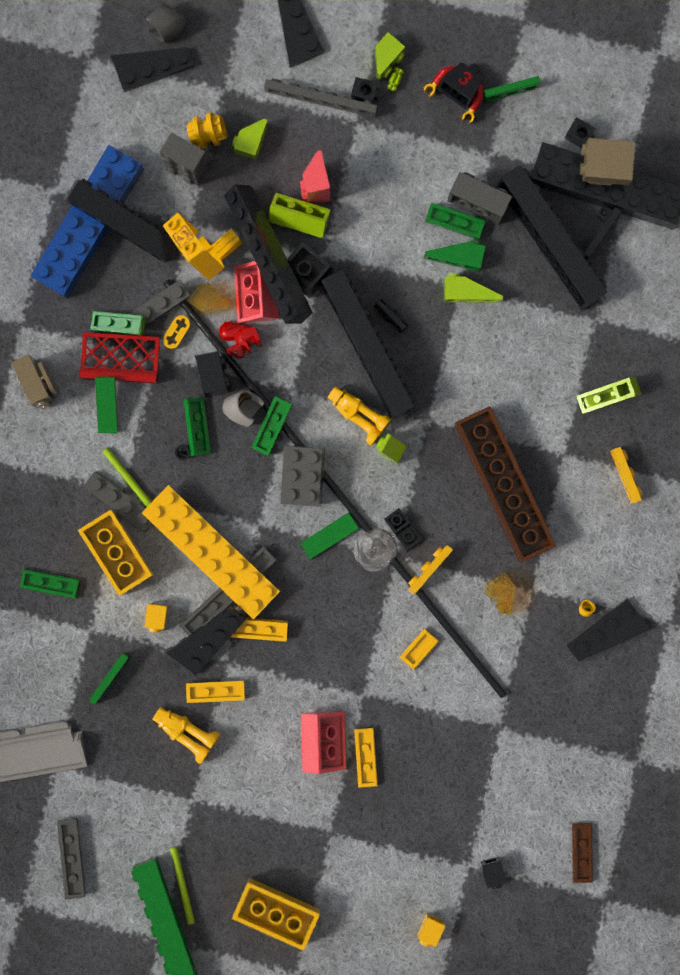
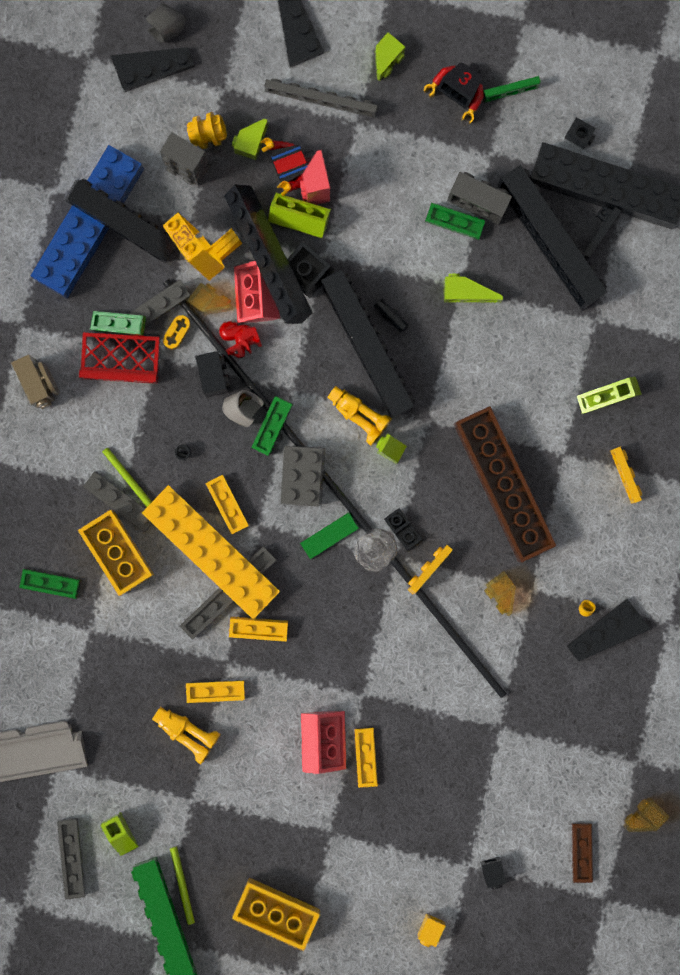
(106, 404): green tile -> none
(109, 678): green tile -> none
(119, 834): none -> lime slope
(156, 617): yellow brick -> none
(197, 426): green plate -> none
(199, 647): black wing -> none
(227, 504): none -> yellow plate
(288, 163): none -> torso
(360, 84): black brick -> none
(395, 79): lime piece -> none
(419, 649): yellow tile -> none
(462, 255): green slope -> none
(607, 161): dark tan brick -> none
(647, 817): none -> clear yellow slope

